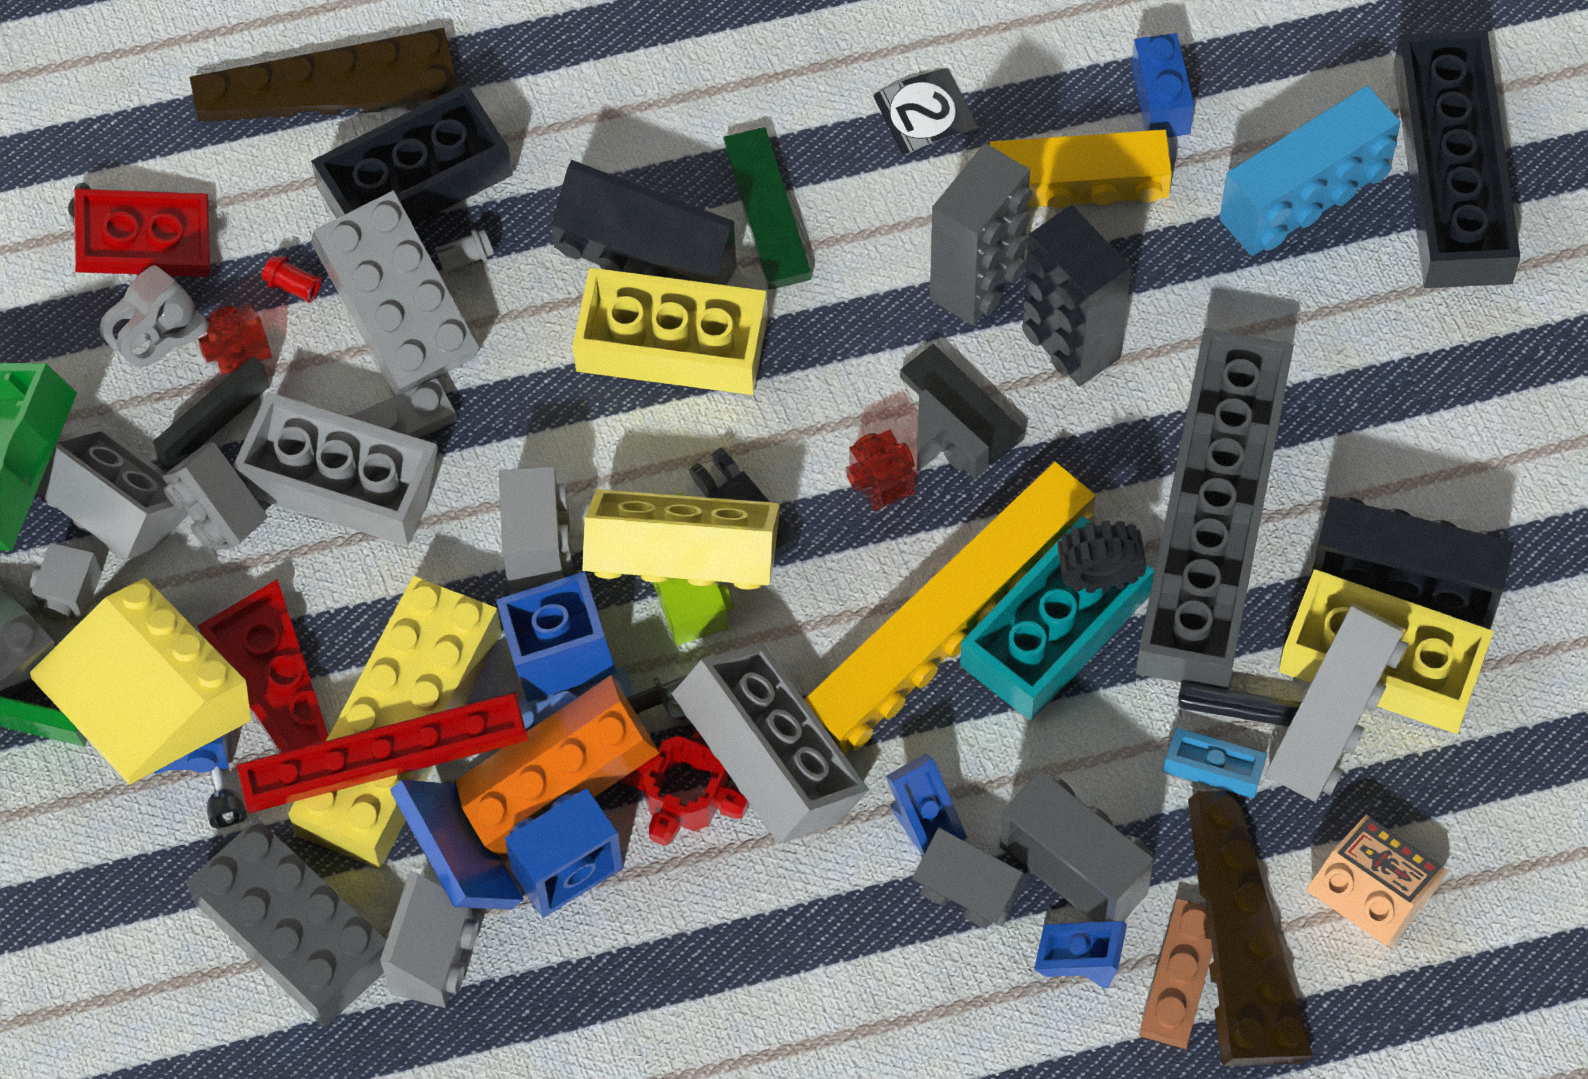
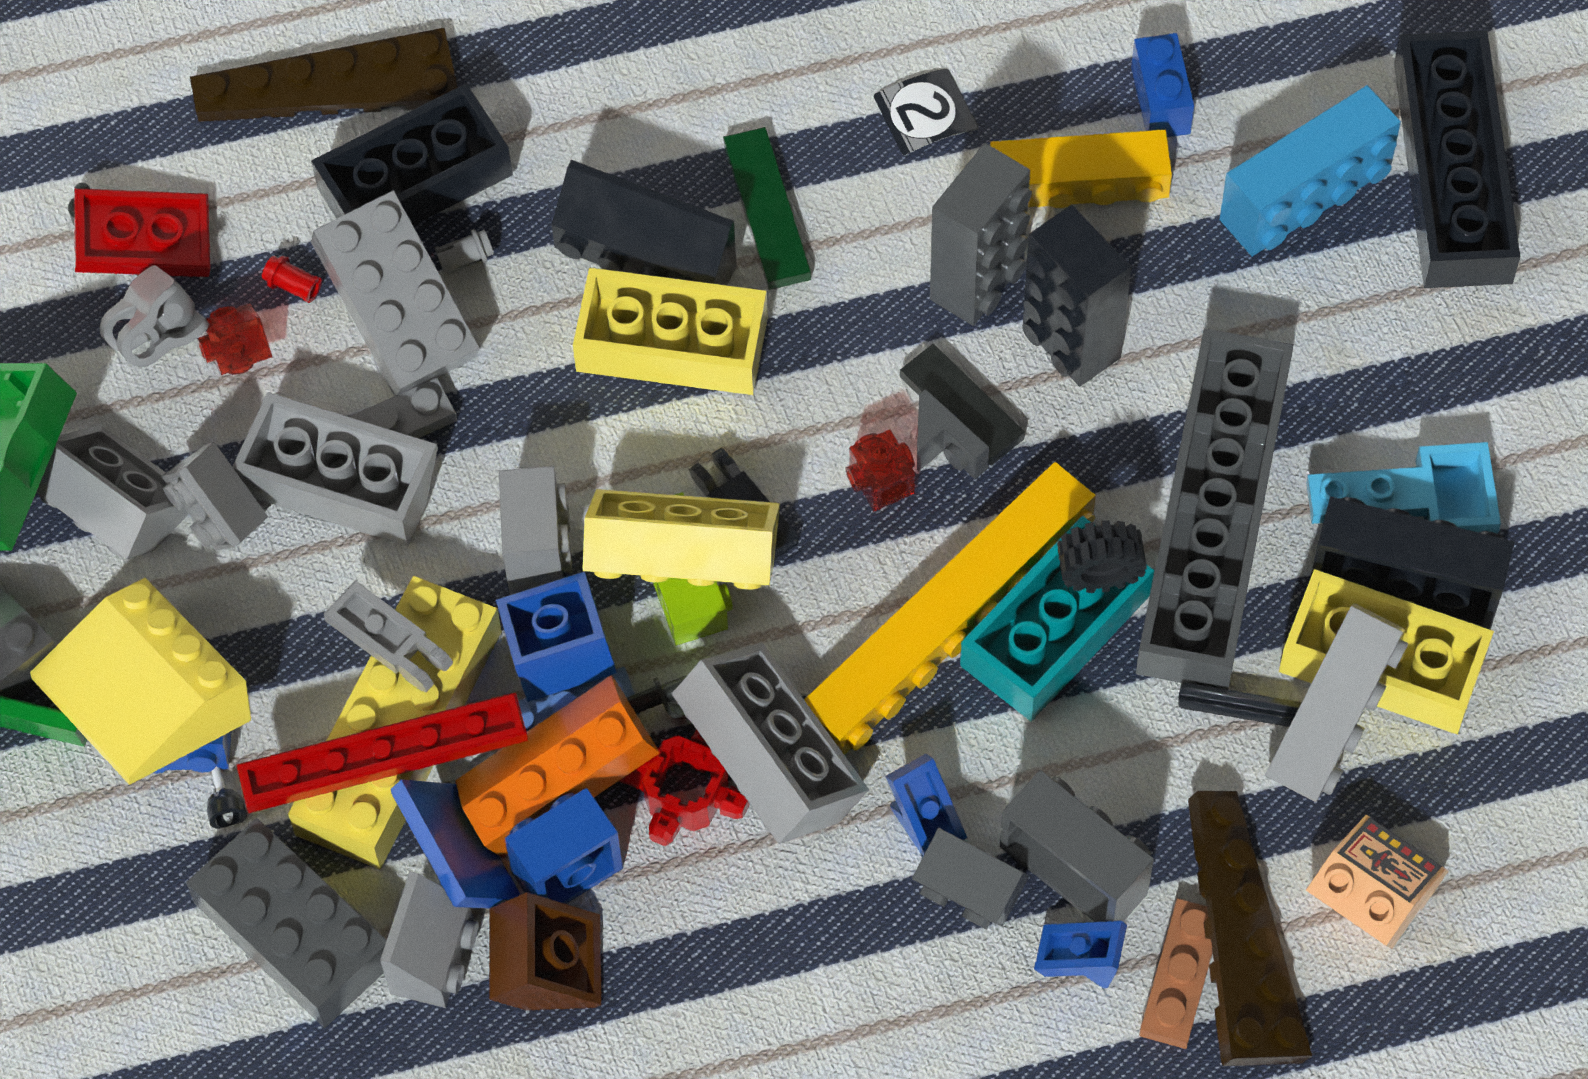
(65, 582): light grey brick -> none
(211, 413): pearl dark grey tile -> none
(264, 650): red wing -> none
(385, 634): none -> light grey hinge
(544, 954): none -> reddish brown slope
(1214, 762): dark azure plate -> none
(1446, 485): none -> medium azure plate

